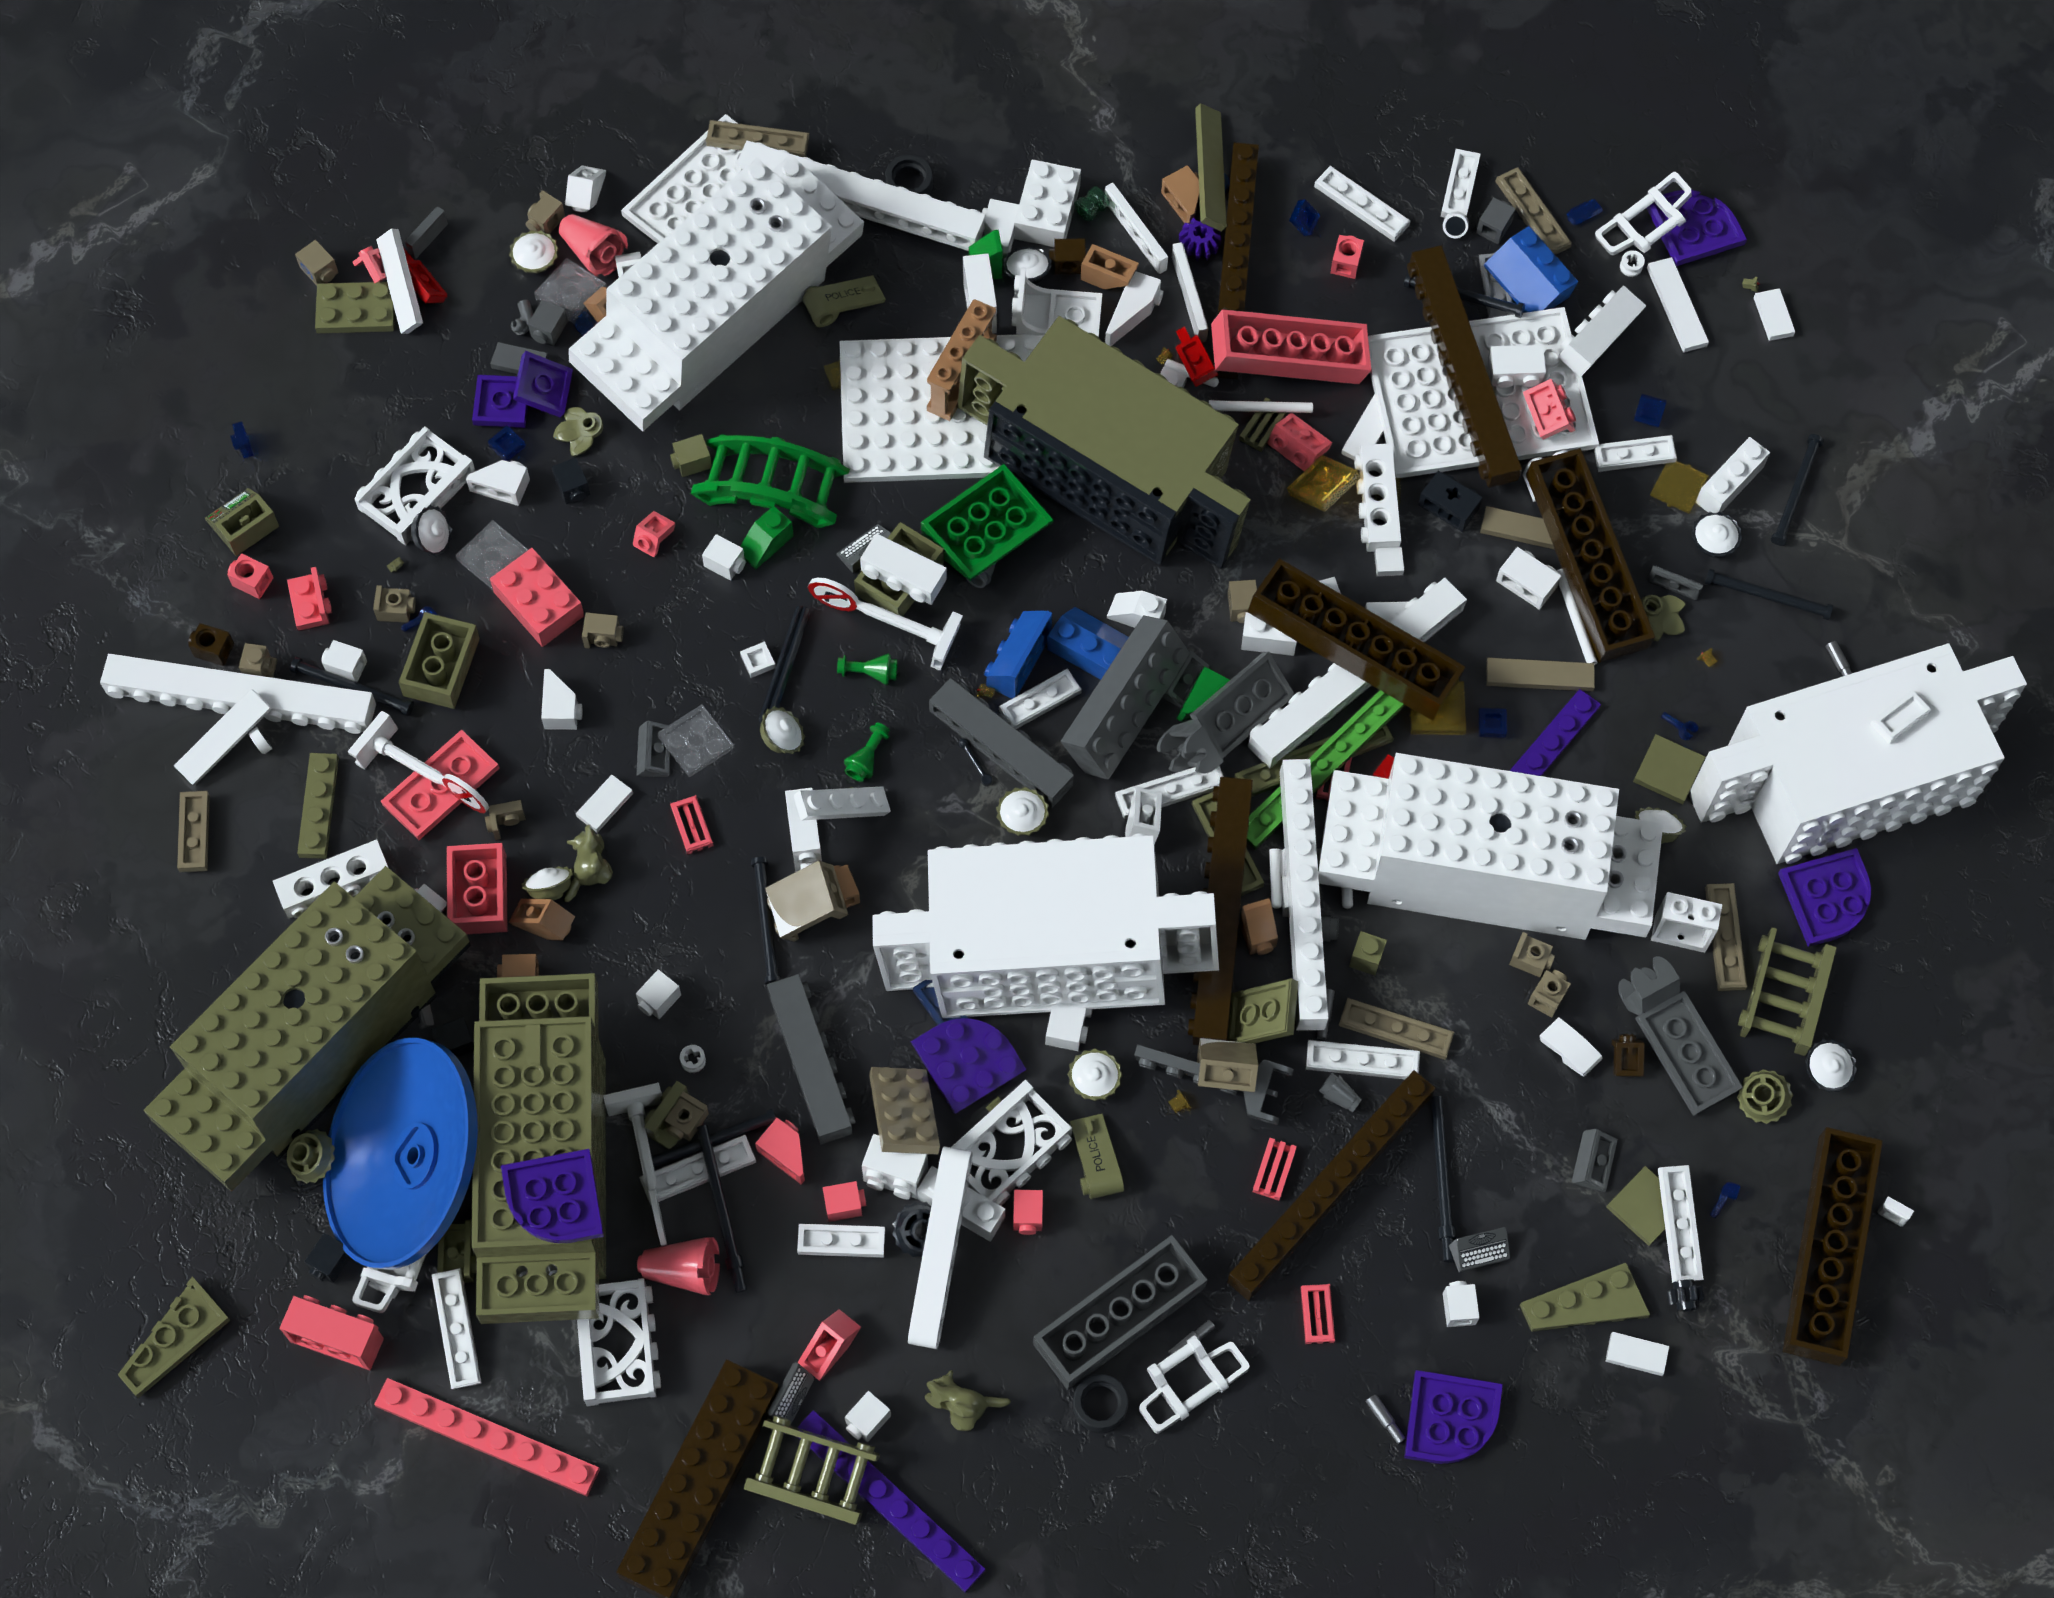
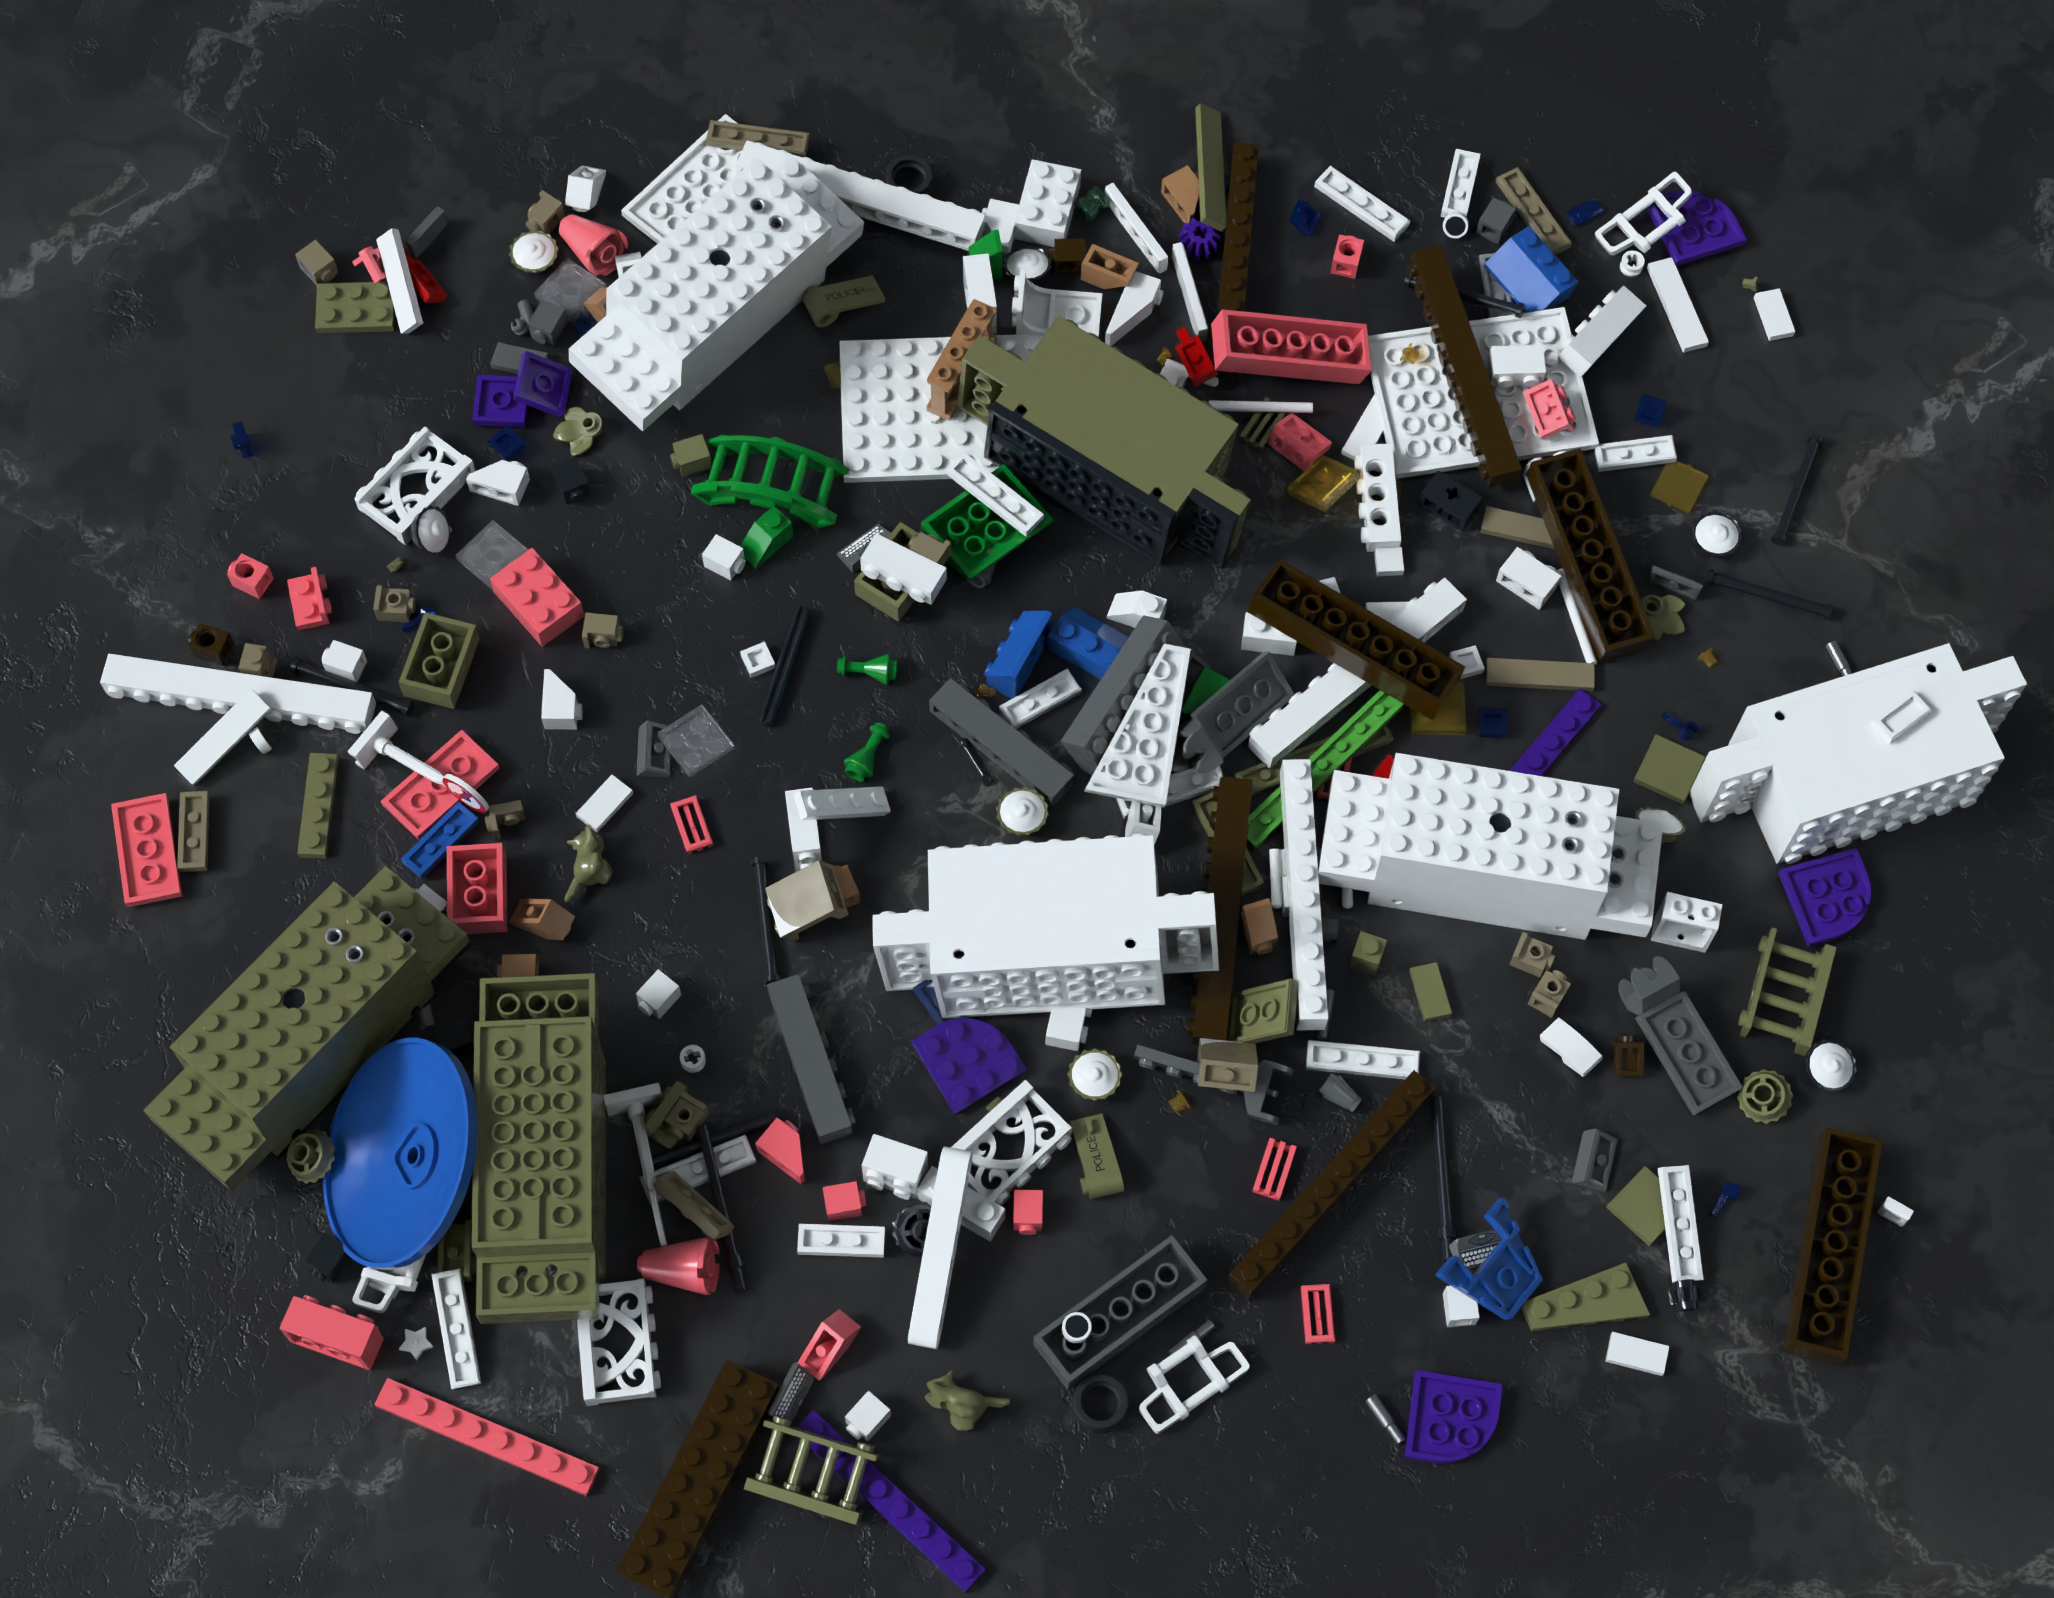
(146, 850): none -> coral plate
(183, 1329): olive wing -> none
(243, 521): olive slope -> none
(318, 875): white brick -> none
(415, 1342): none -> white piece
(434, 843): none -> blue plate
(548, 883): piece -> none
(555, 1197): dark purple plate -> none
(652, 532): coral bracket -> none
(693, 1205): none -> dark tan plate
(781, 731): white piece -> none
(841, 598): white piece -> none
(904, 1110): dark tan plate -> none
(930, 547): none -> dark tan brick
(994, 494): none -> white plate
(1076, 1327): none -> tile
(1143, 747): none -> white wing
(1239, 598): dark tan brick -> none
(1396, 1028): dark tan tile -> none
(1410, 354): none -> clear yellow piece
(1430, 992): none -> olive tile
(1470, 659): none -> white tile
(1505, 1275): none -> blue wing
(1727, 940): dark tan tile -> none
(1733, 476): white brick -> none

